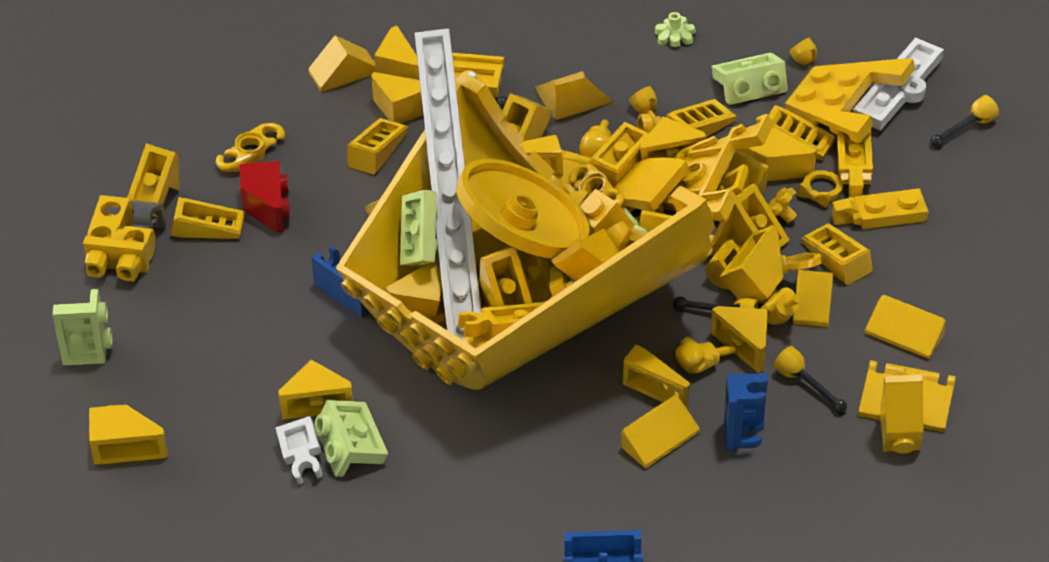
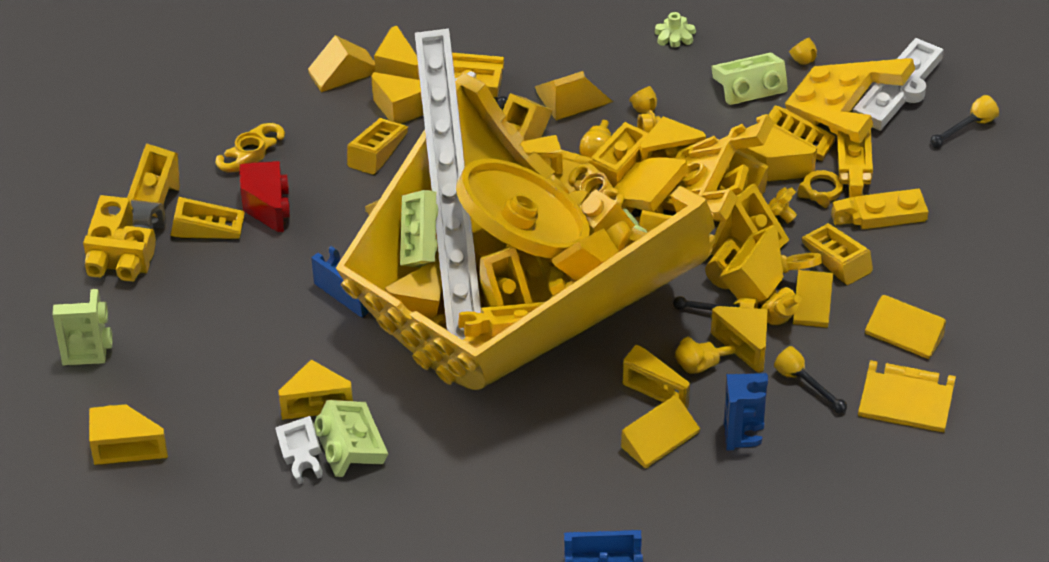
(691, 114): yellow slope -> none
(902, 413): yellow slope -> none

